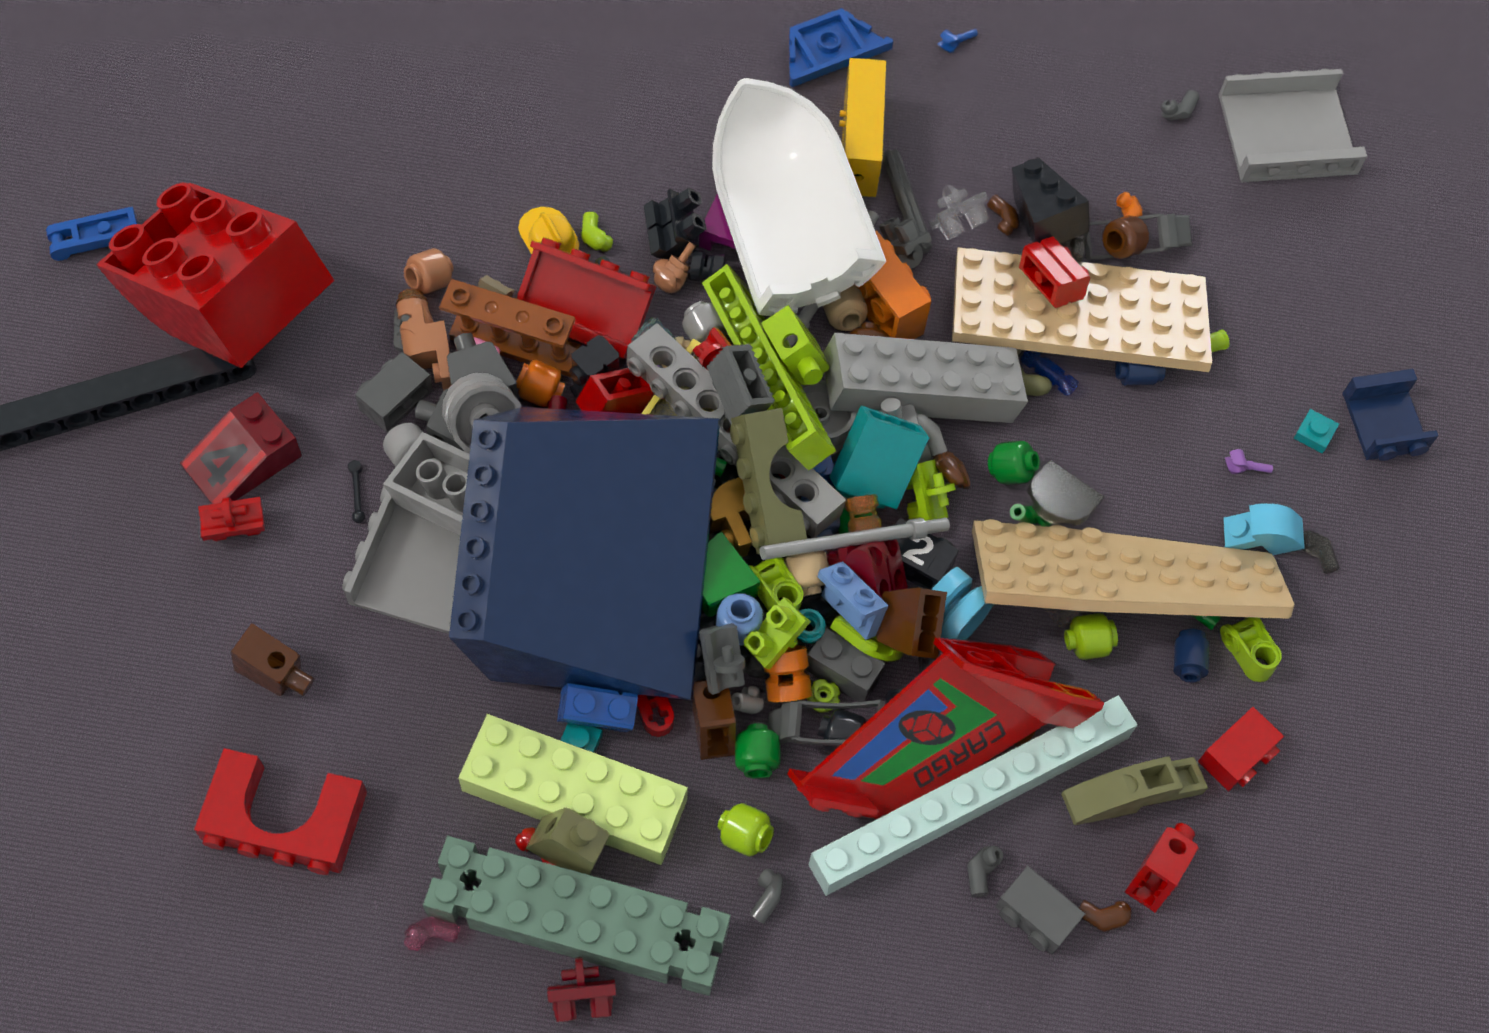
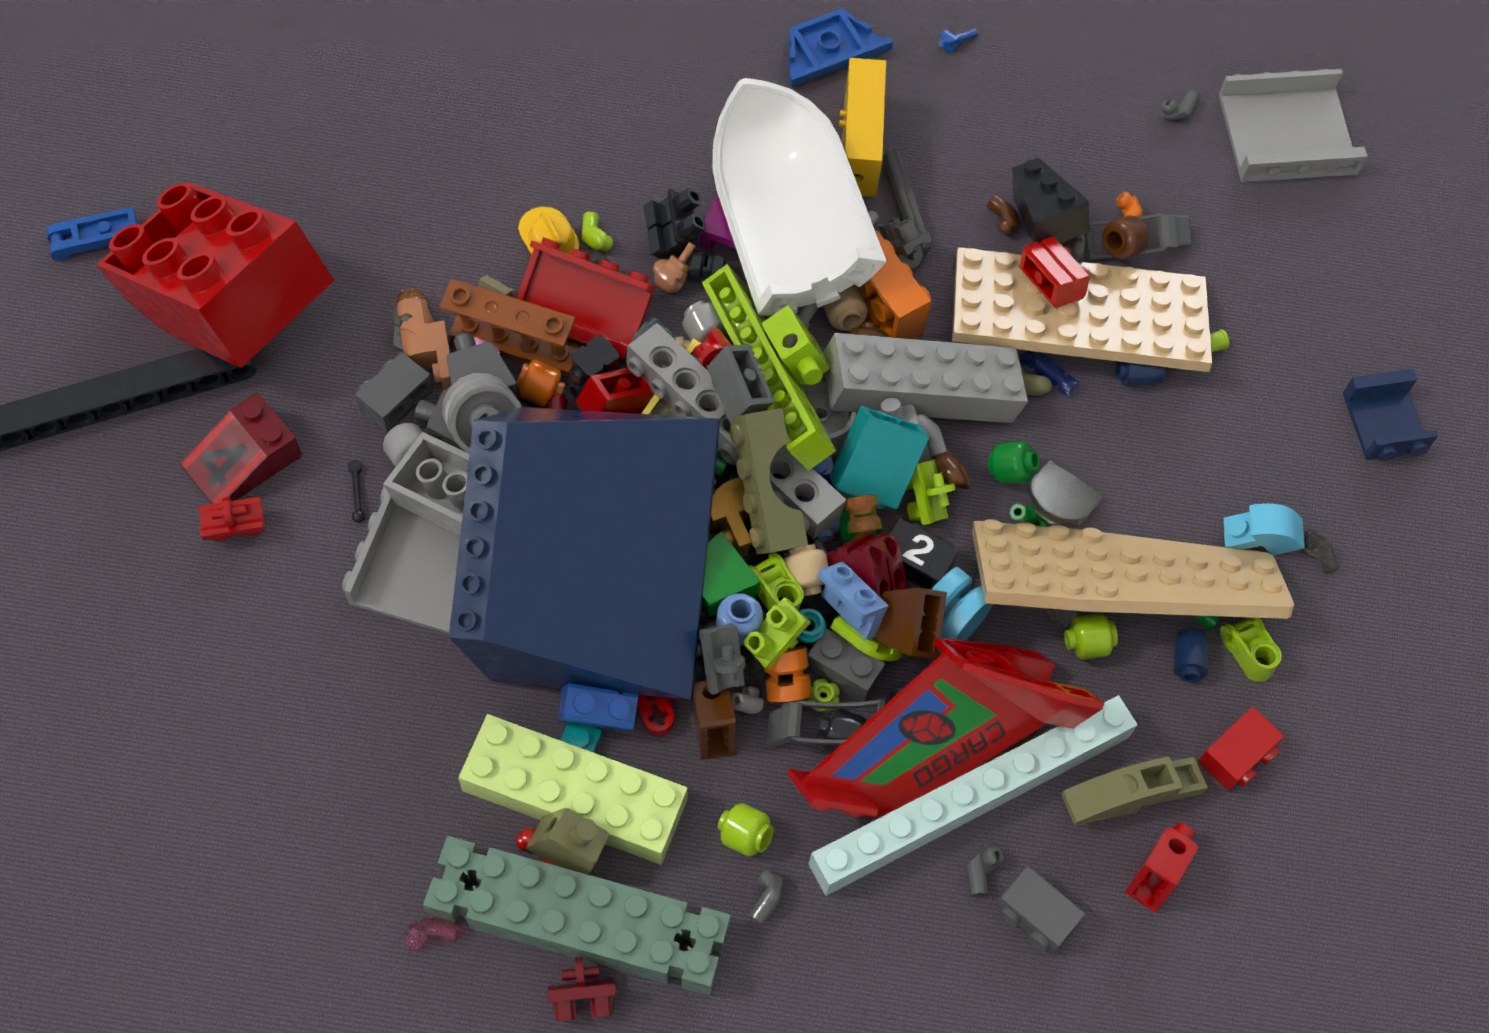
(258, 656): reddish brown torso -> none
(317, 843): red arch -> none
(428, 271): nougat head -> none
(757, 751): green head -> none
(913, 529): light grey bar -> none
(948, 219): clear hips -> none
(1108, 917): reddish brown arm -> none
(1238, 464): medium lavender hand -> none
(1316, 431): teal plate -> none

